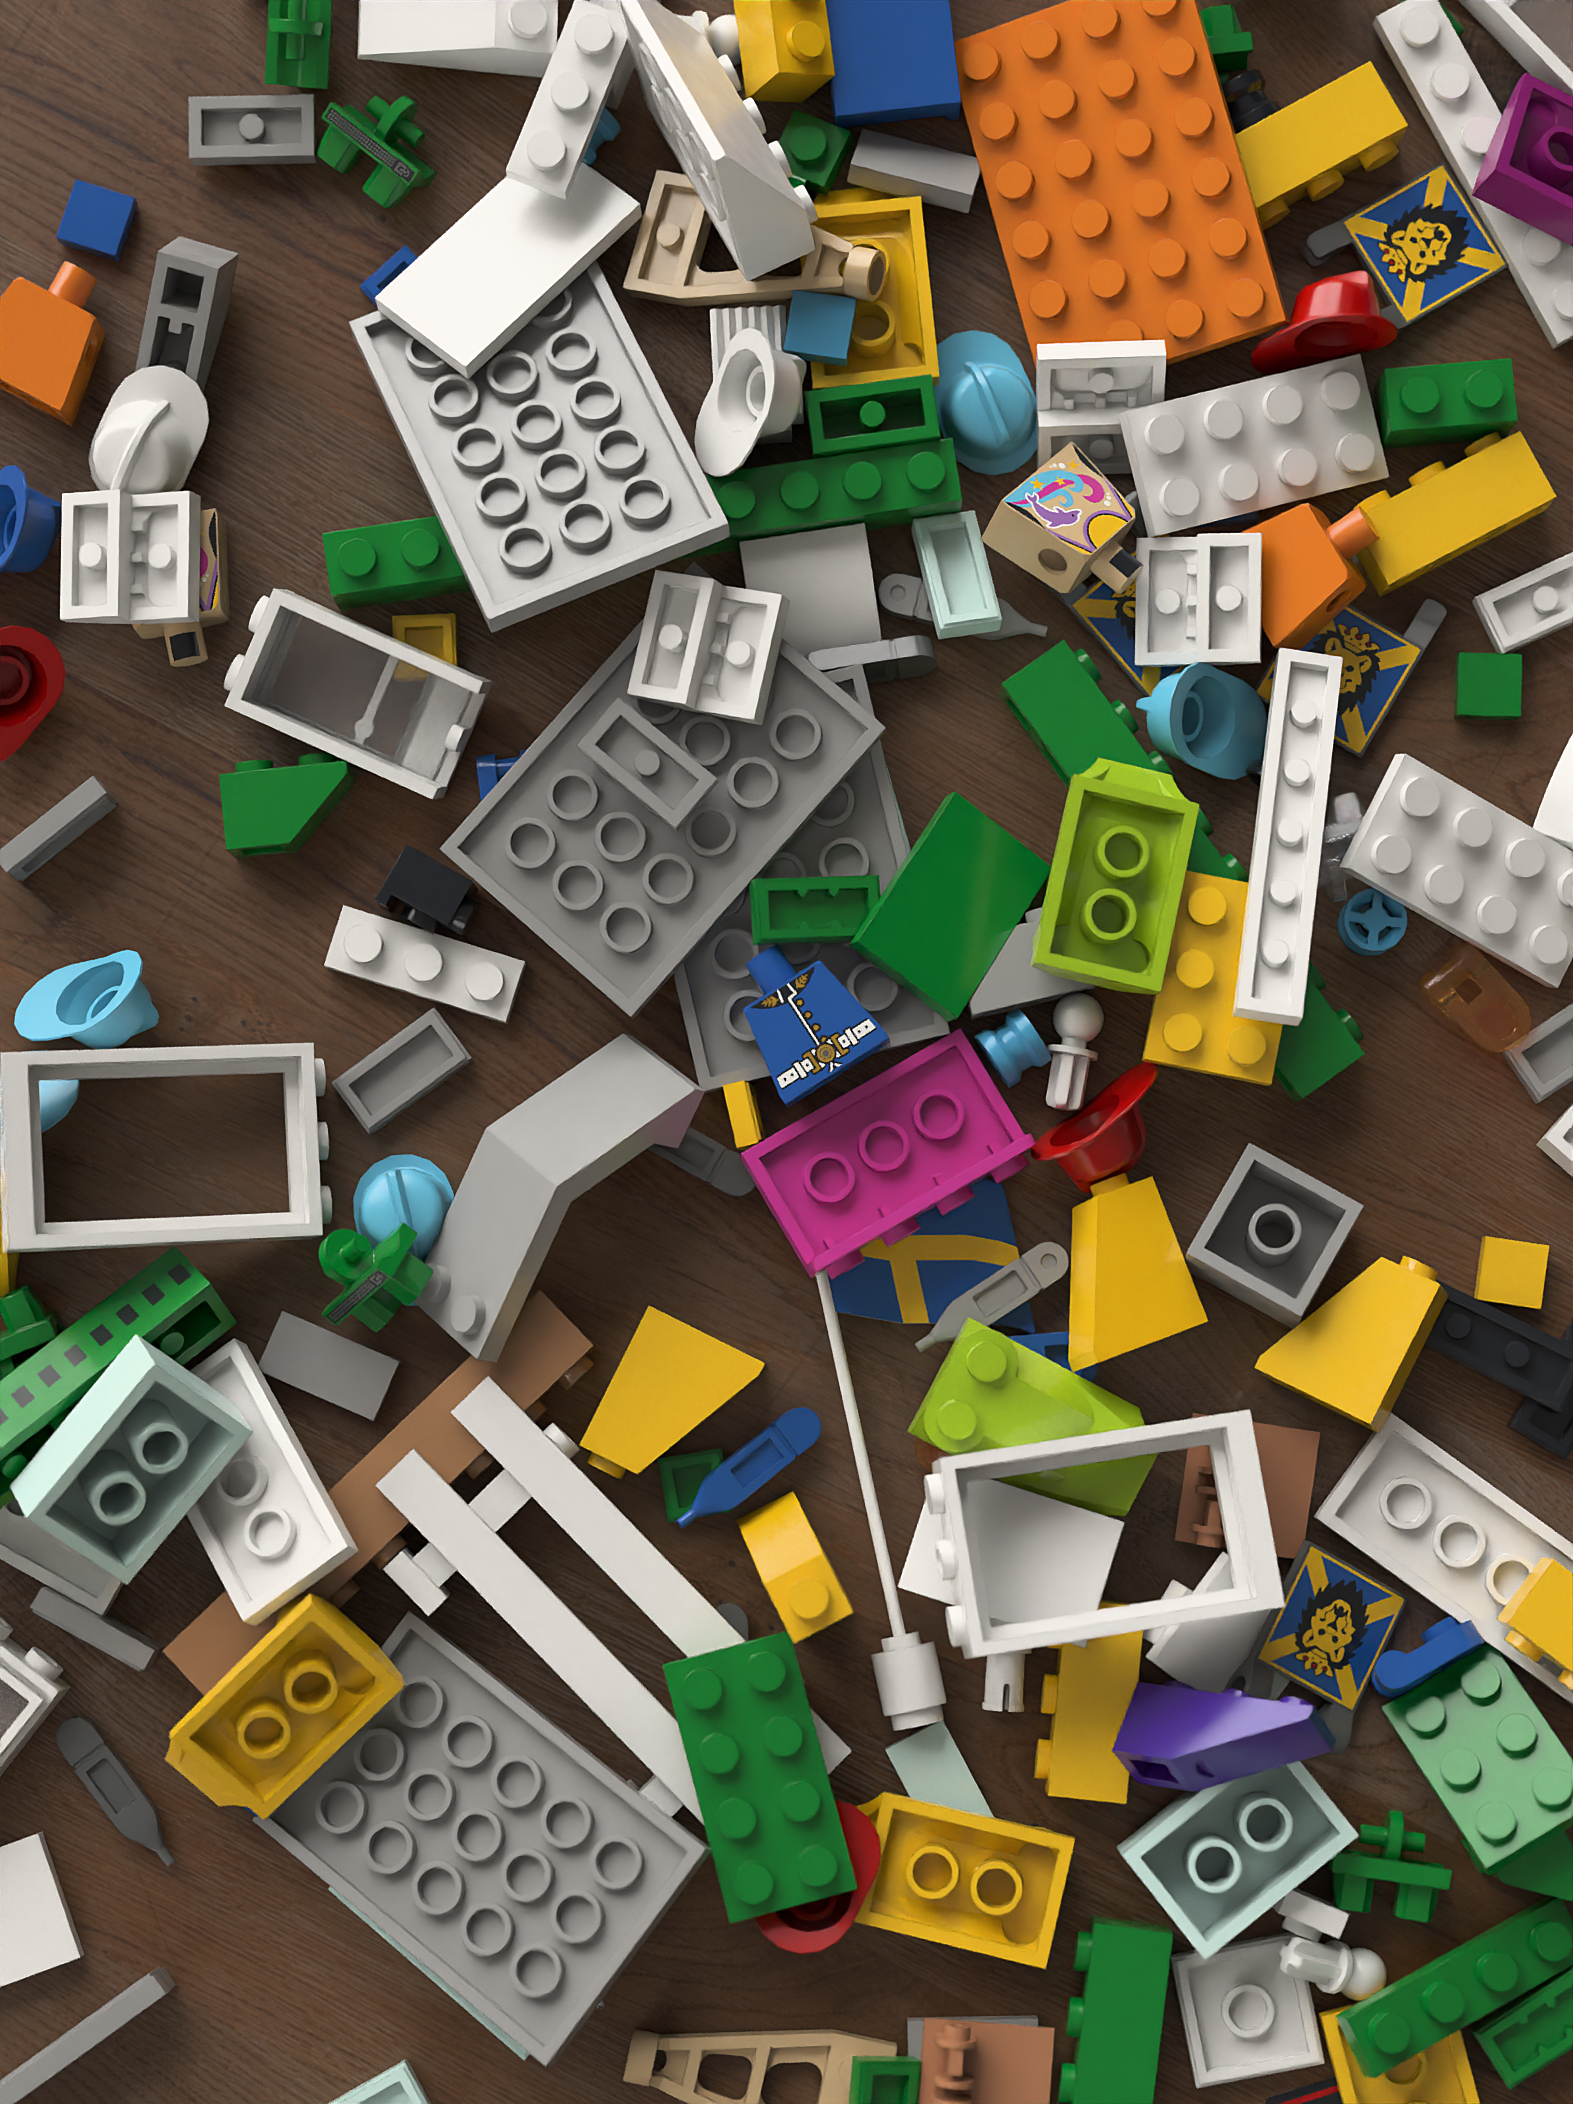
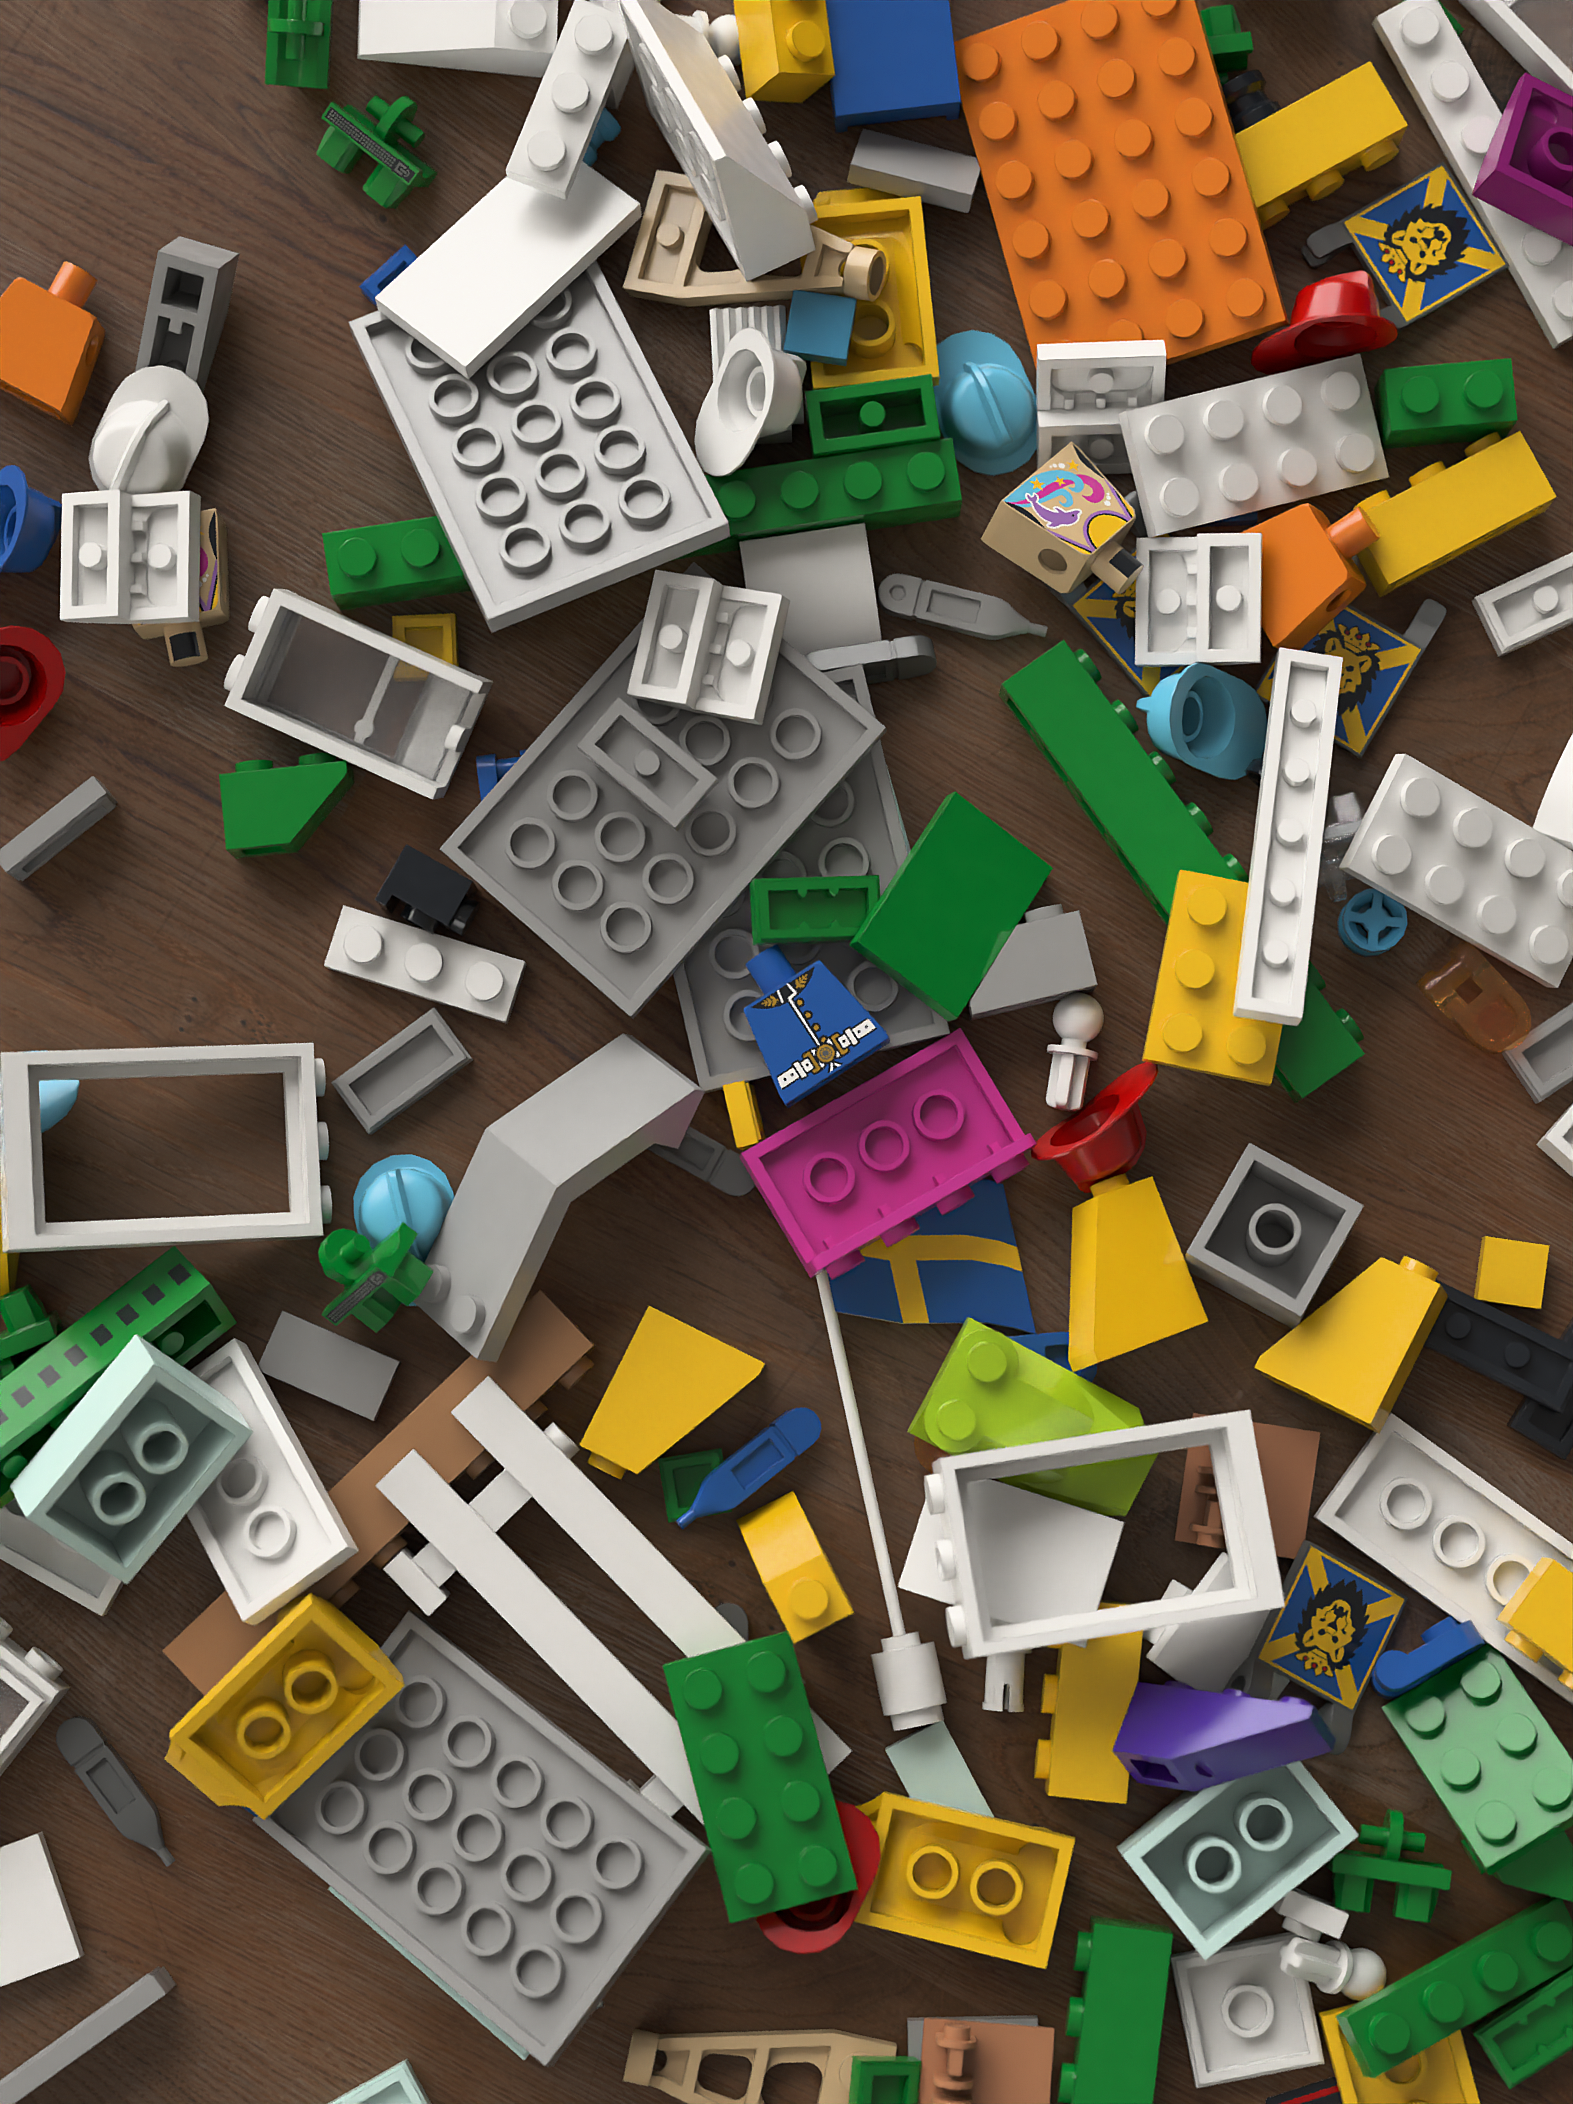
(90, 1001): medium azure piece -> none
(97, 220): blue tile -> none
(100, 1631): light grey tile -> none
(252, 130): light grey plate -> none
(814, 151): green plate -> none
(956, 574): light aqua tile -> none
(1001, 1292): light grey piece -> none
(1013, 1047): dark azure wheel -> none
(1116, 879): lime slope -> none
(1488, 686): green tile -> none

